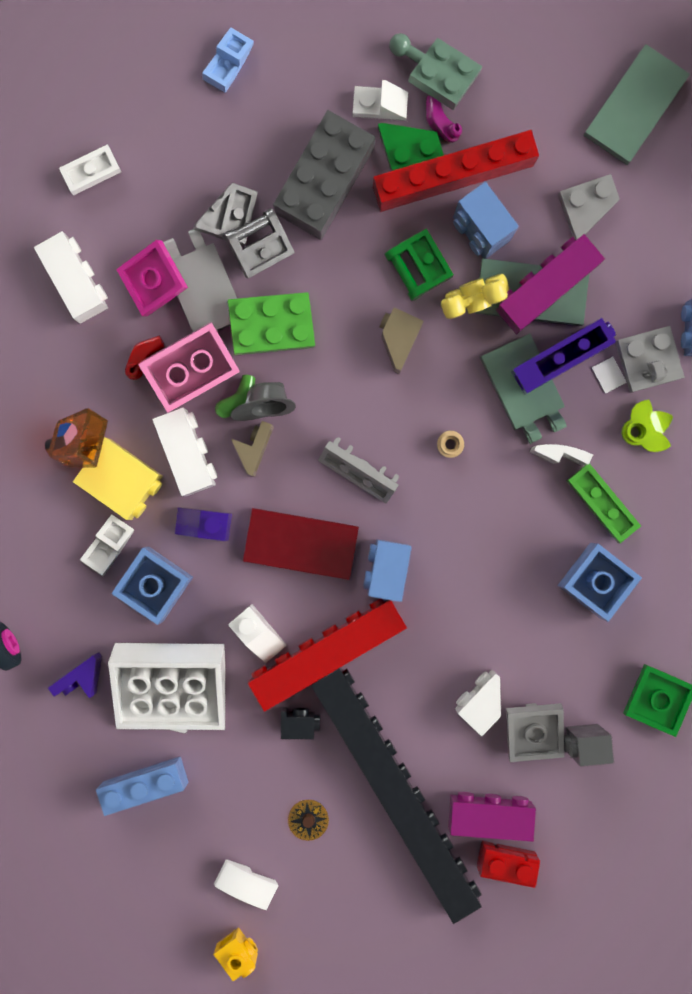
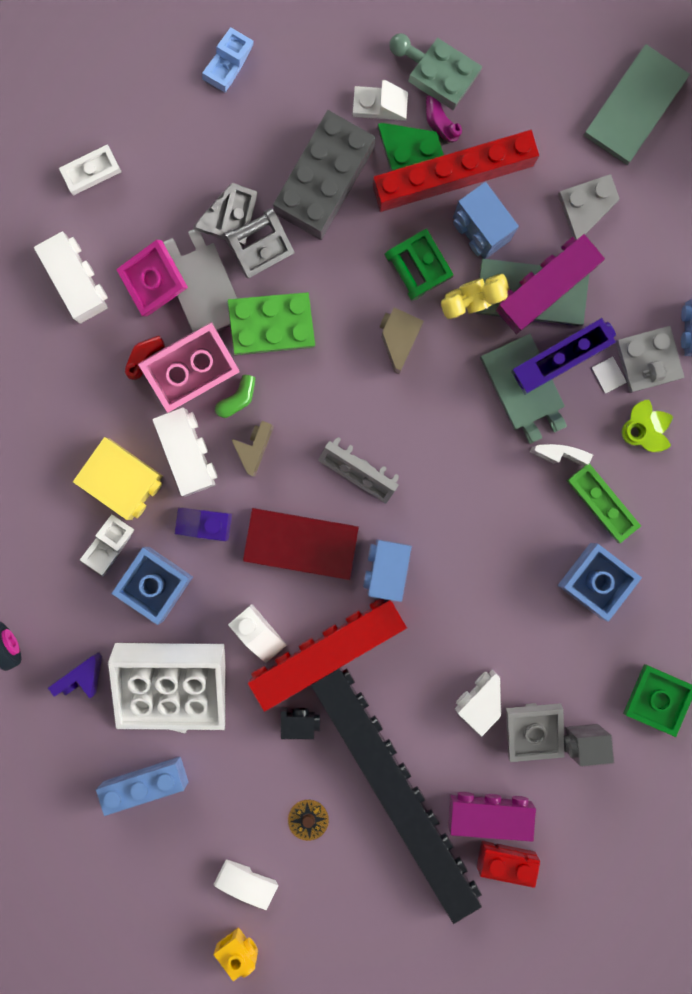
(78, 439): clear orange torso -> none
(262, 401): dark grey piece -> none
(459, 444): tan plate -> none

